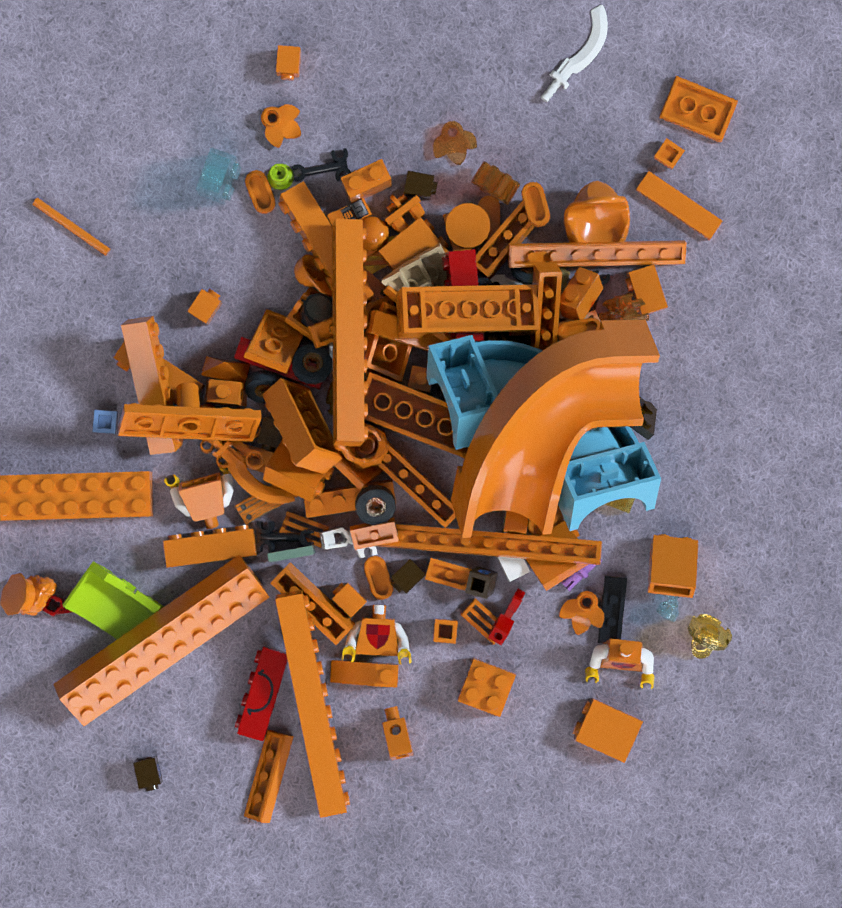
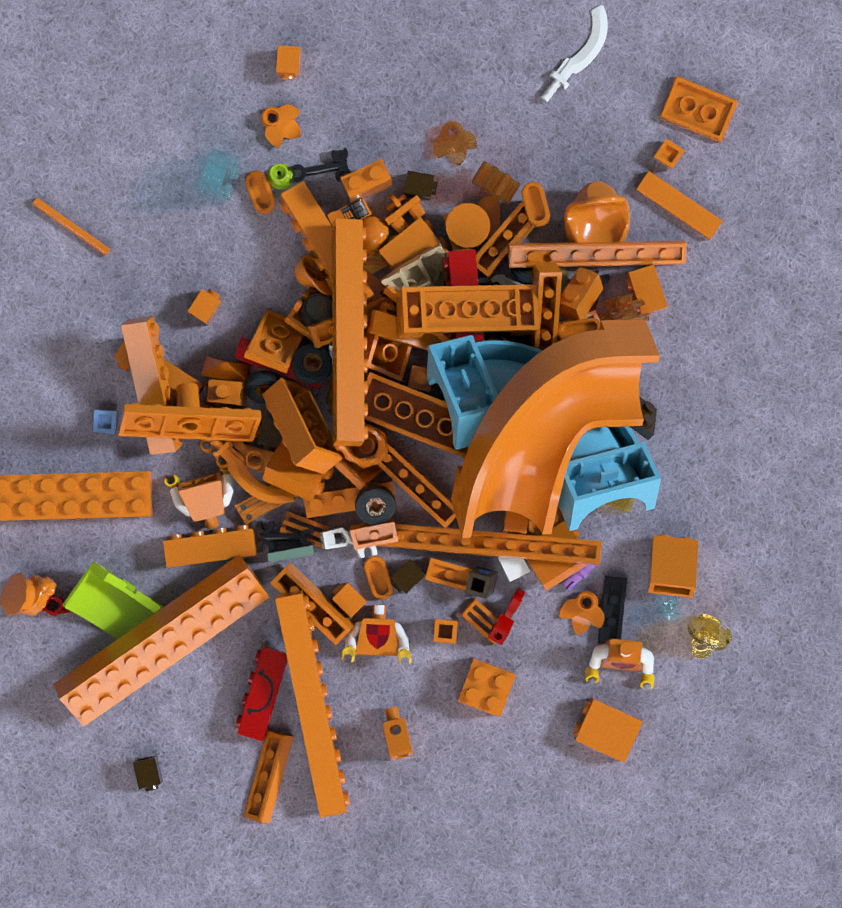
(364, 673): orange slope -> none

